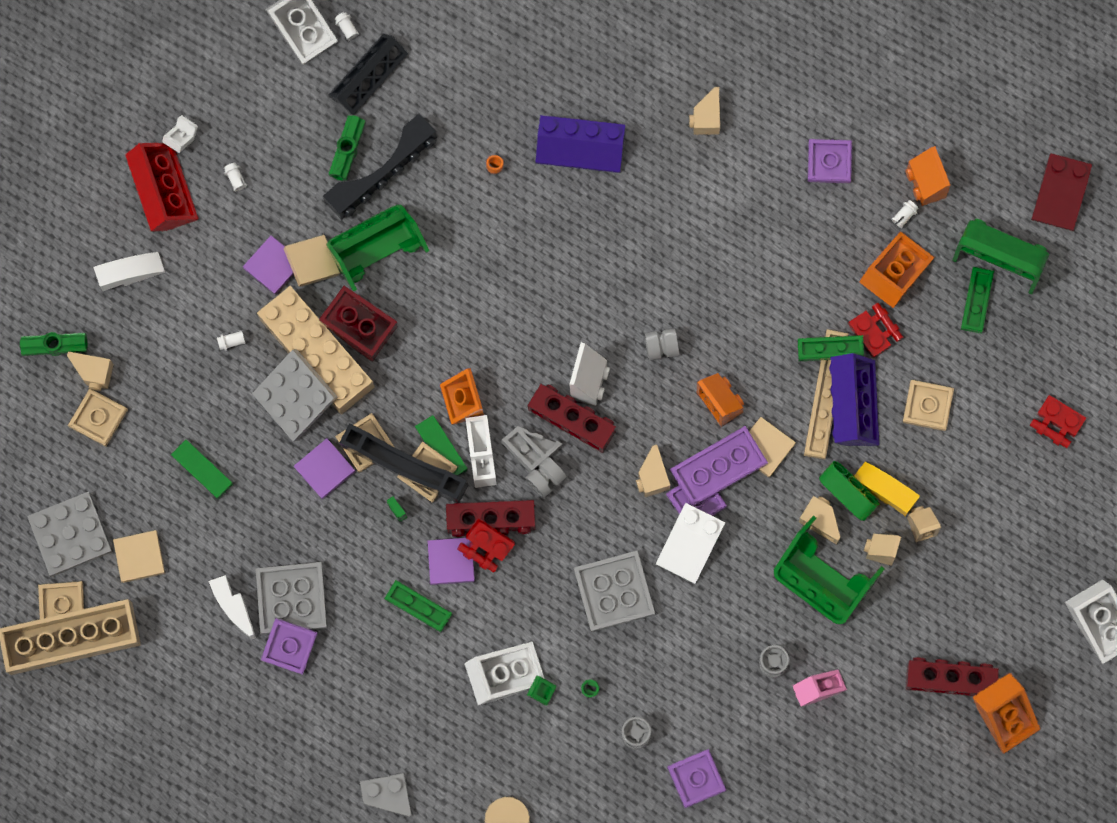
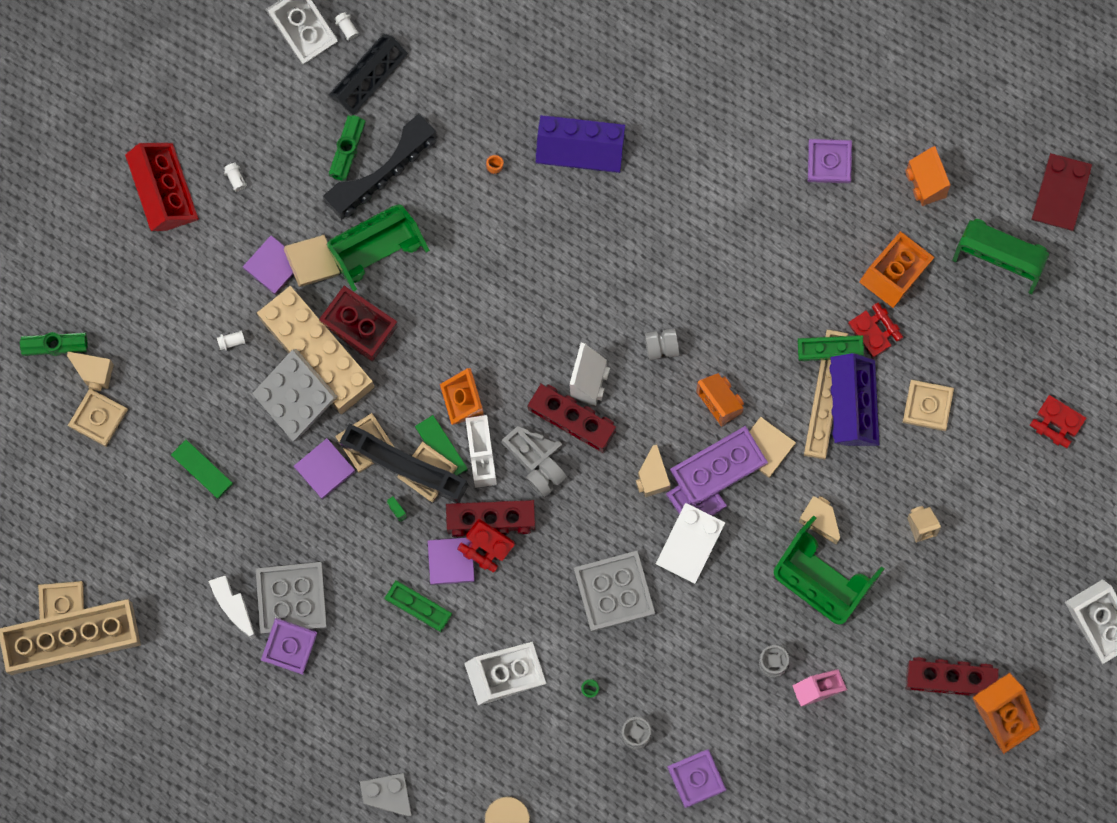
(69, 534): light grey plate -> none
(128, 270): white slope -> none
(139, 556): tan tile -> none
(181, 134): white bracket -> none
(541, 690): green tile -> none
(706, 114): tan slope -> none
(849, 490): green beam -> none
(882, 548): tan slope -> none
(887, 488): yellow slope -> none
(905, 213): white pin -> none
(977, 300): green tile -> none

